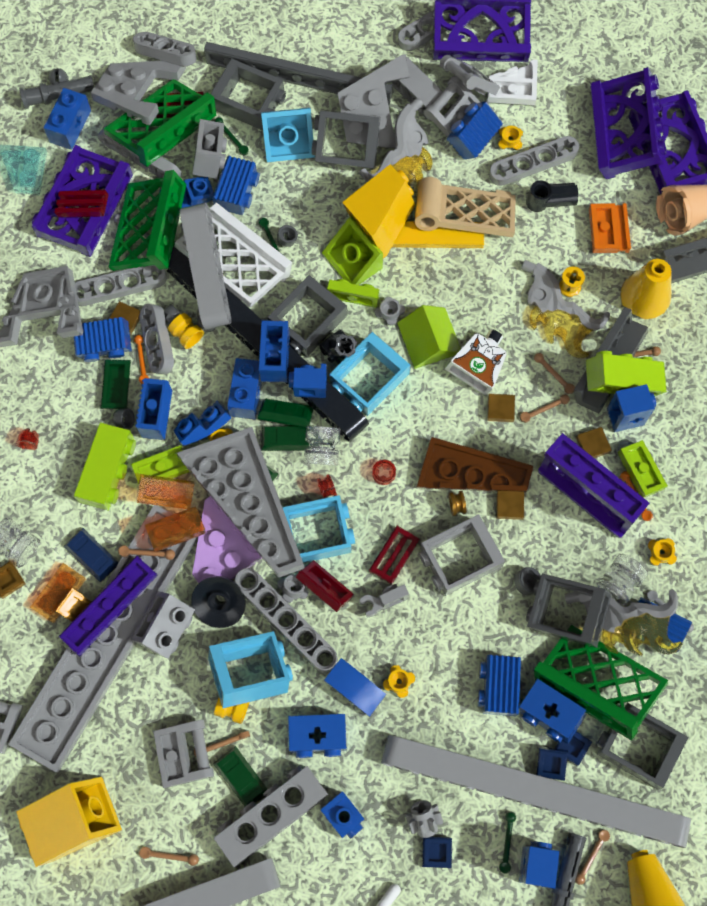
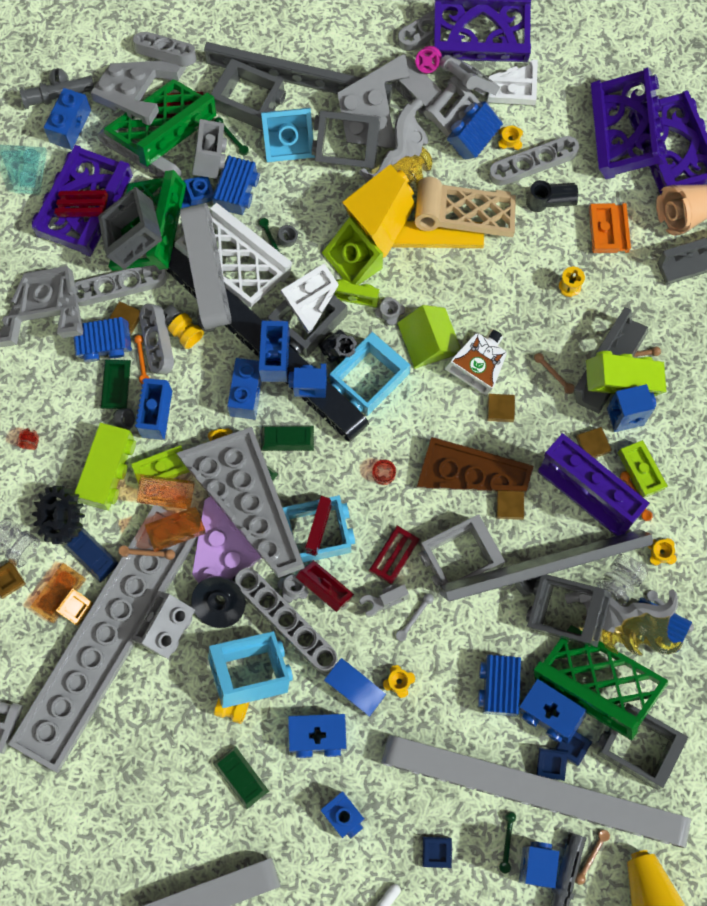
(58, 515): none -> black gear
(68, 820): yellow slope -> none
(108, 606): dark purple tile -> none
(137, 241): none -> dark grey window
(146, 852): medium nougat hinge -> none
(174, 755): light grey plate -> none
(194, 428): blue slope -> none
(239, 850): light grey brick -> none
(241, 736): medium nougat hinge -> none
(285, 413): dark green tile -> none
(310, 295): none -> white wing
(315, 452): clear wheel -> none
(318, 526): none -> dark red tile
(326, 486): clear red bush -> none
(402, 634): none -> light grey hinge
(424, 62): none -> dark pink wheel
(424, 819): light grey gear -> none
(457, 503): pearl gold bush -> none
(525, 416): medium nougat hinge -> none
(545, 565): none -> dark grey tile
(555, 314): piece -> none
(648, 290): yellow cone -> none

